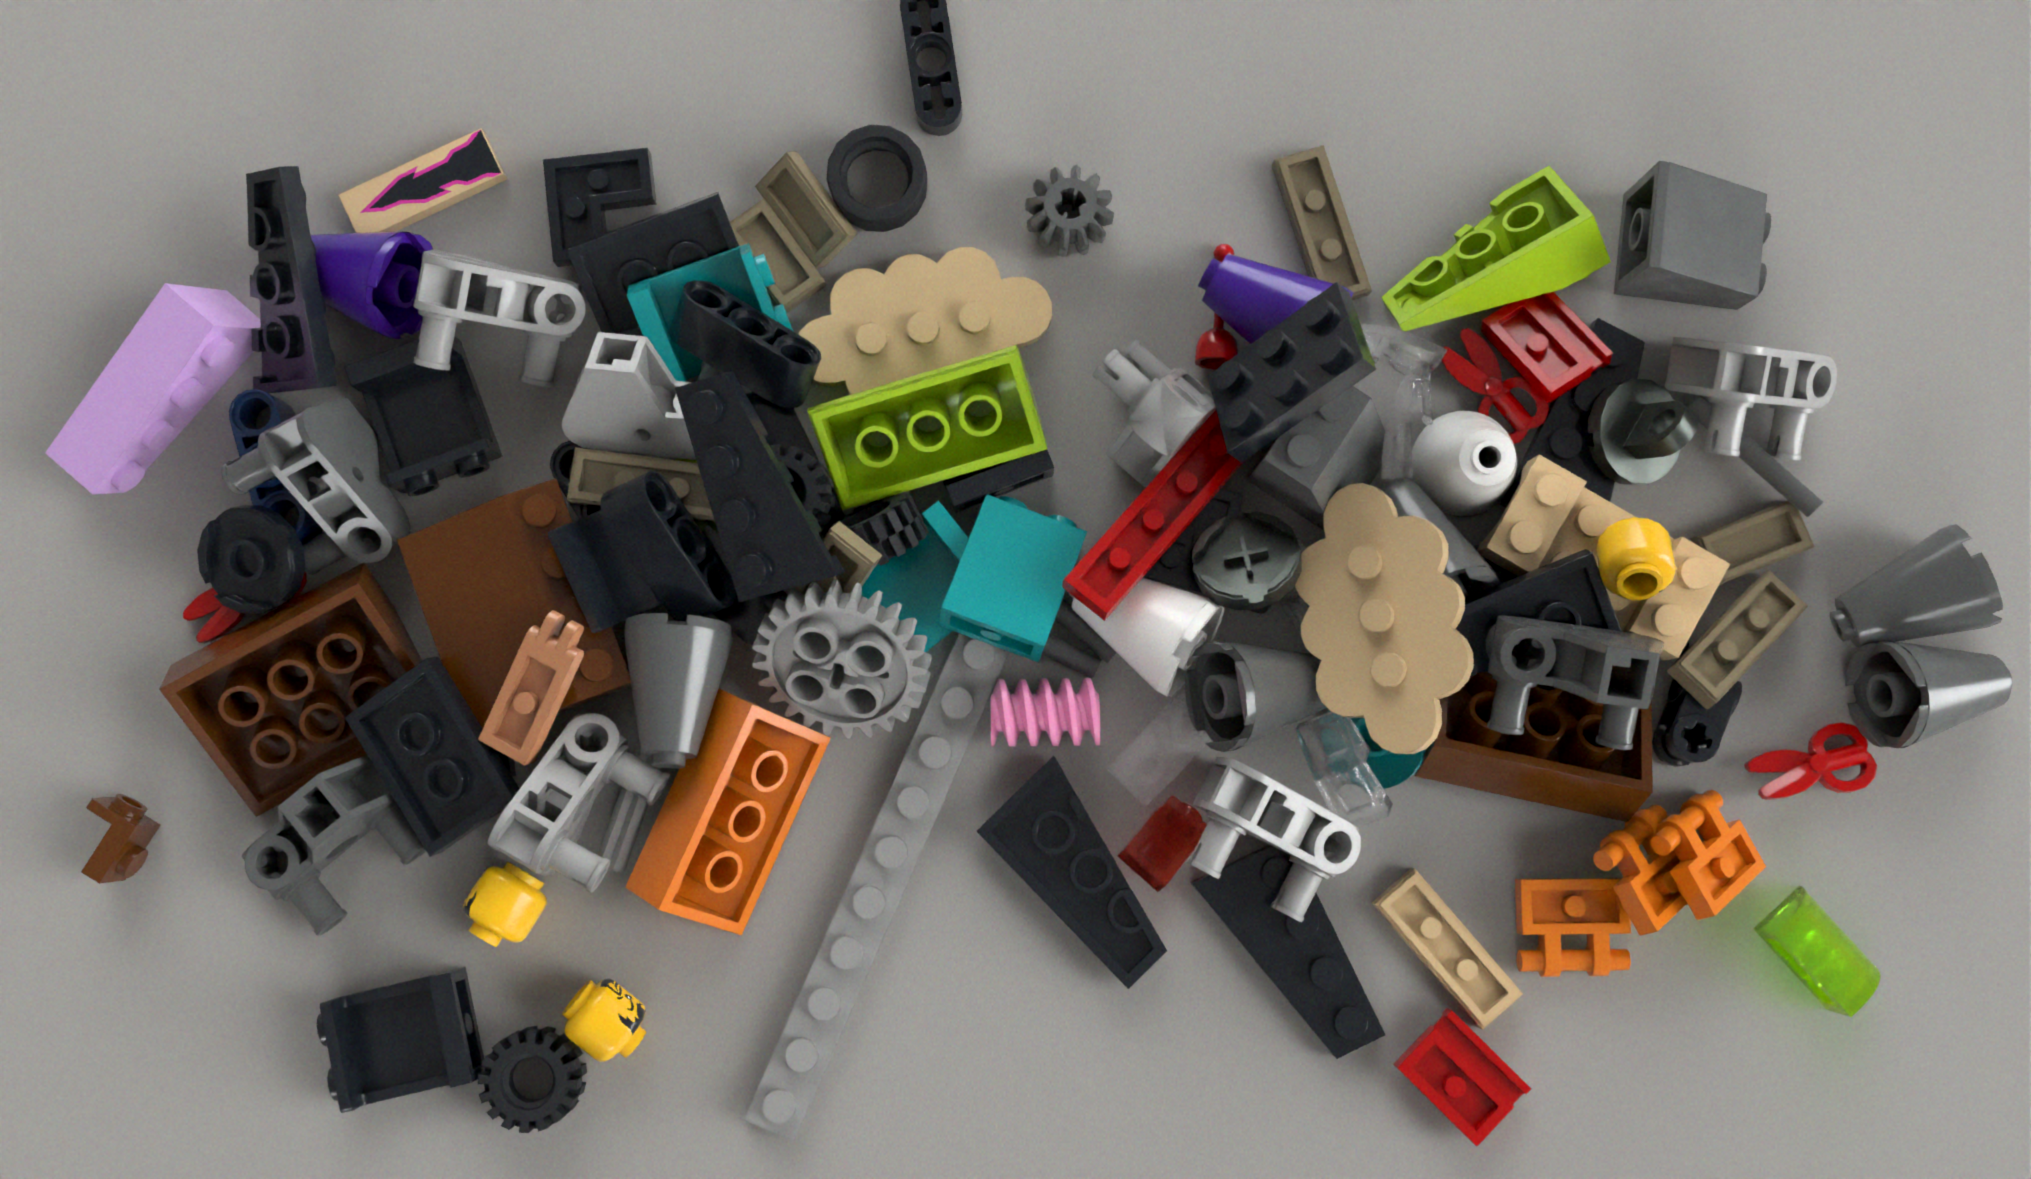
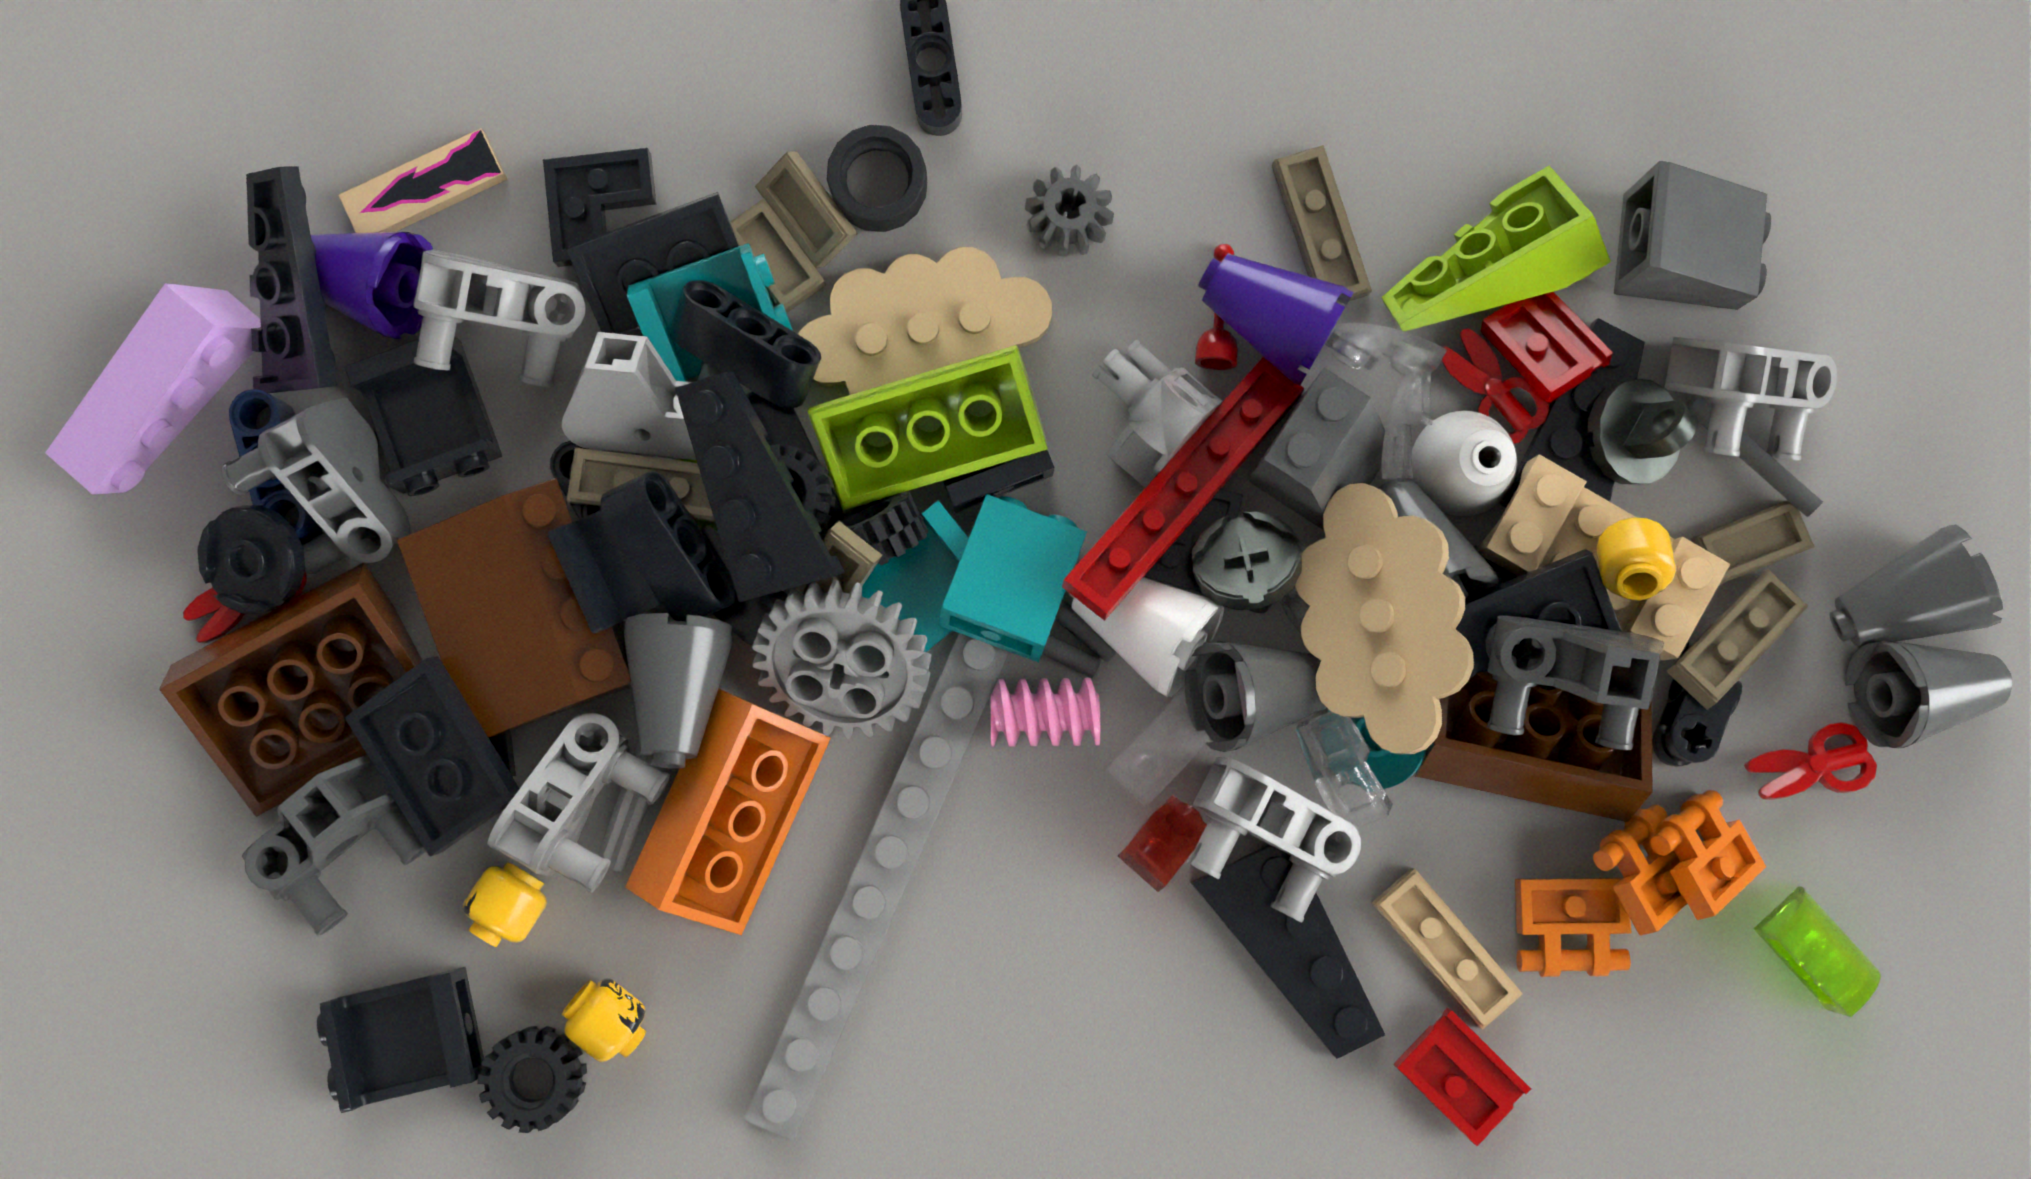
(125, 842): reddish brown bracket -> none
(534, 689): nougat hinge -> none
(1067, 864): black wing -> none
(1290, 372): black plate -> none

